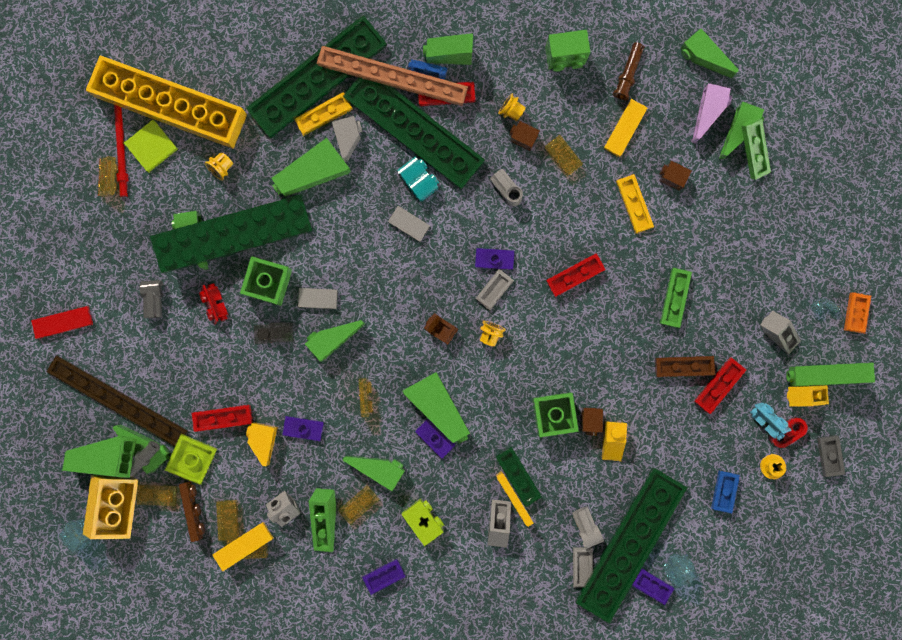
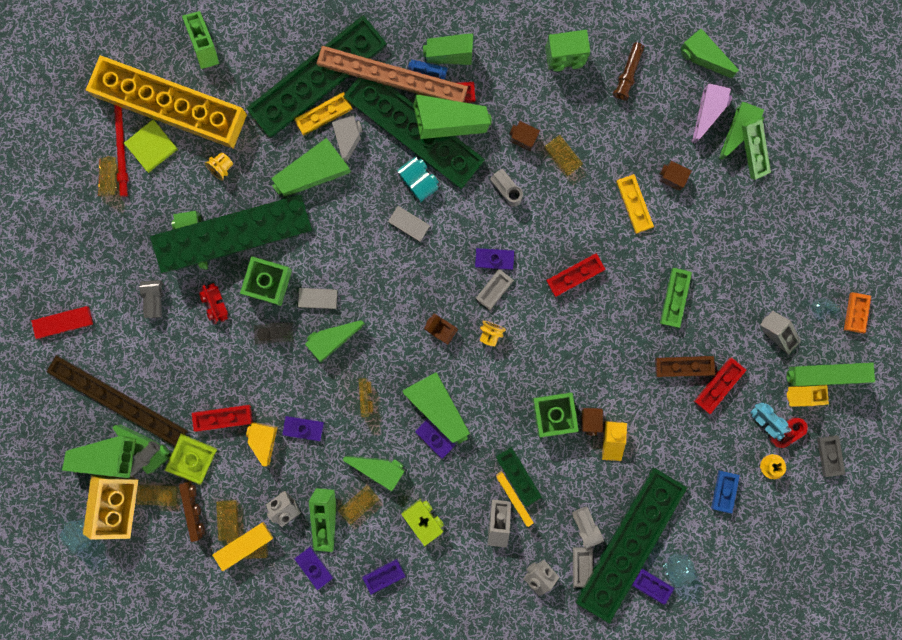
(200, 40): none -> bright green slope
(313, 568): none -> dark purple plate
(449, 118): none -> bright green slope
(512, 108): yellow piece -> none
(541, 577): none -> light grey brick
(625, 128): yellow tile -> none

